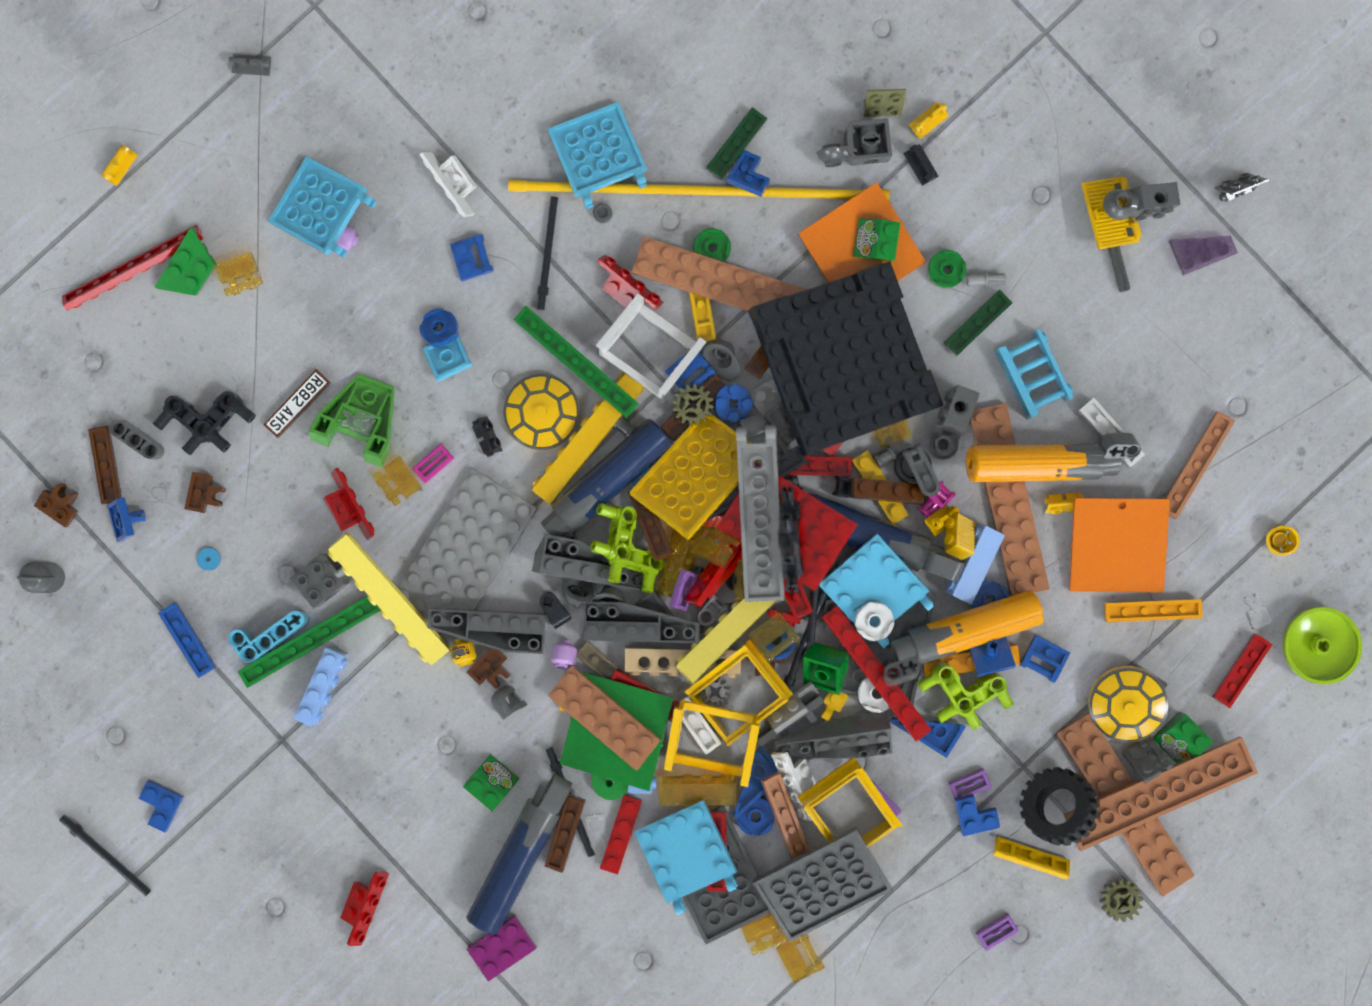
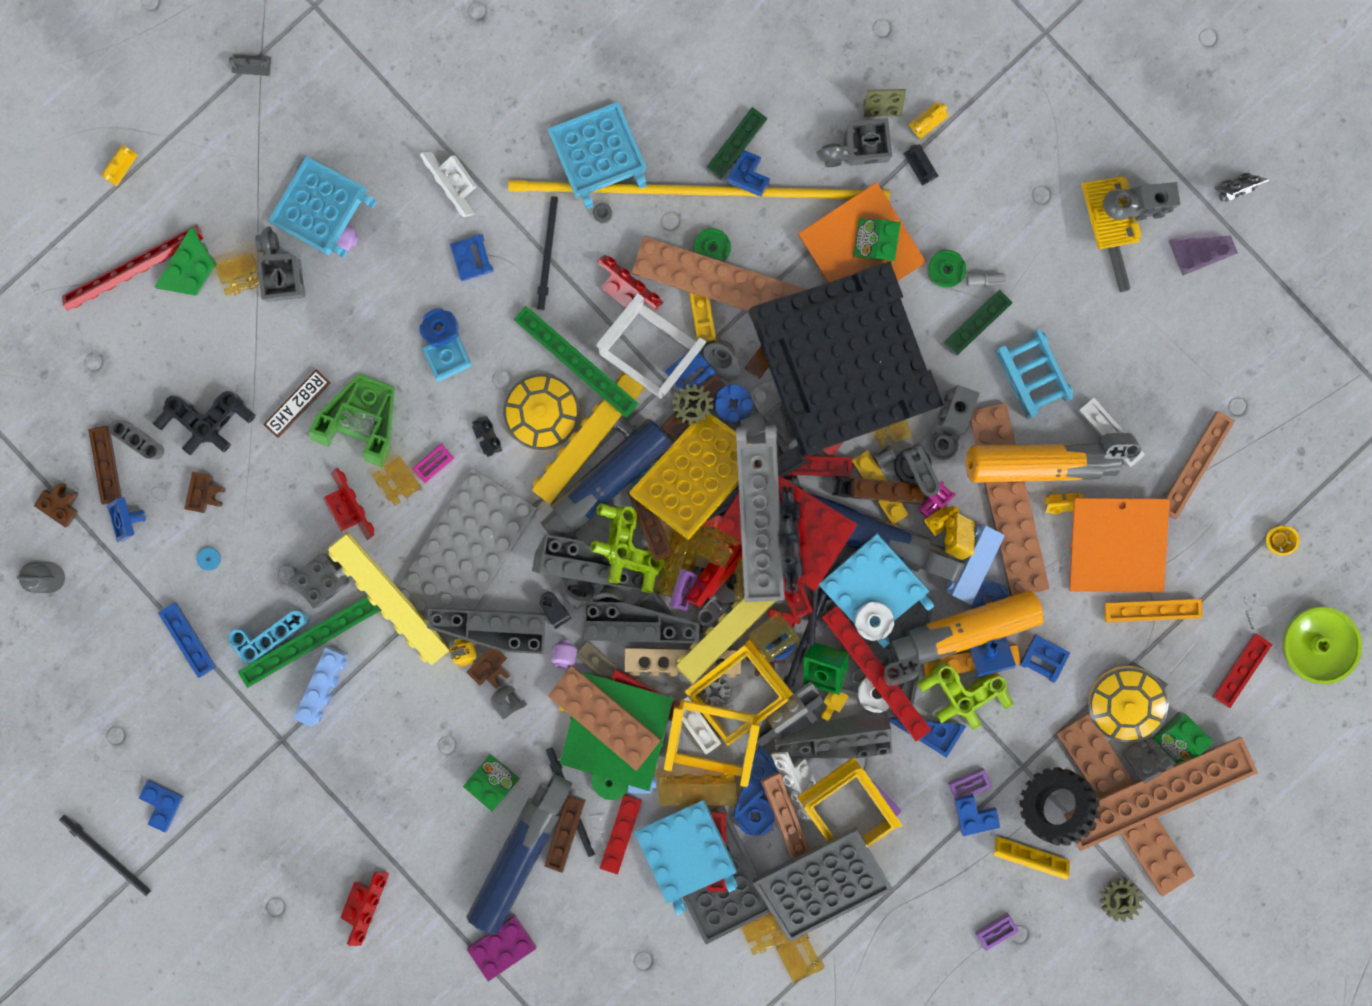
(278, 273): none -> dark grey brick

